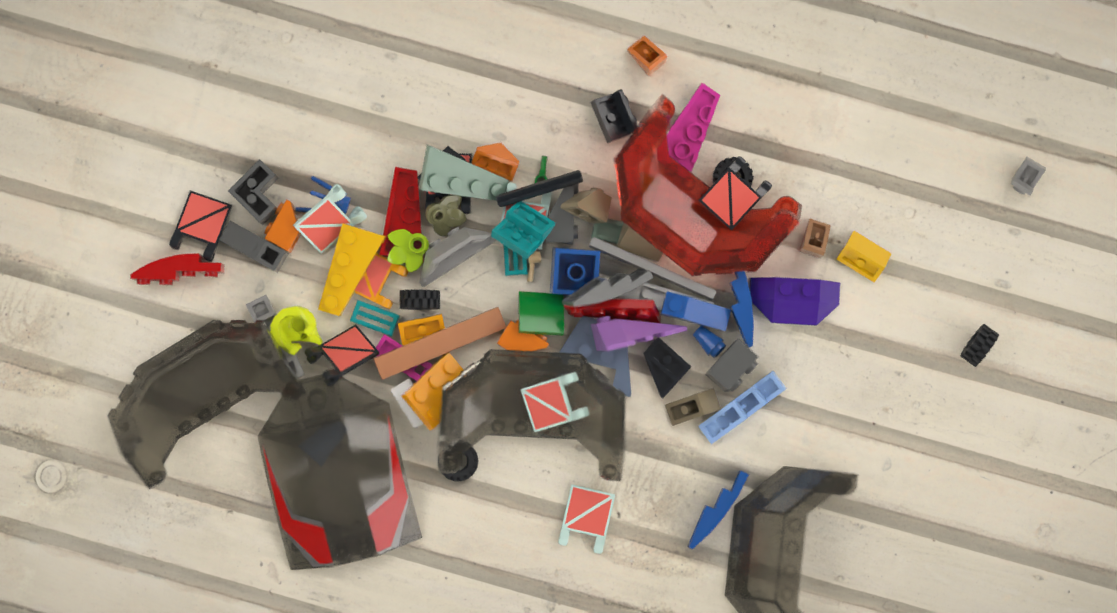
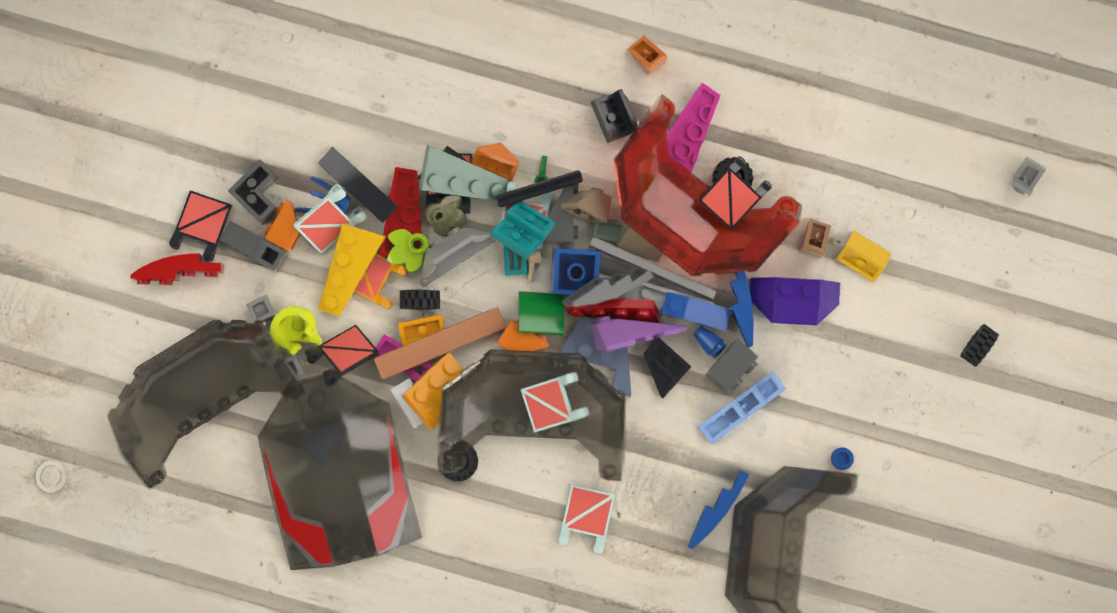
(357, 184): none -> black slope
(393, 324): teal tile -> none
(692, 406): dark tan slope -> none
(842, 458): none -> blue tile

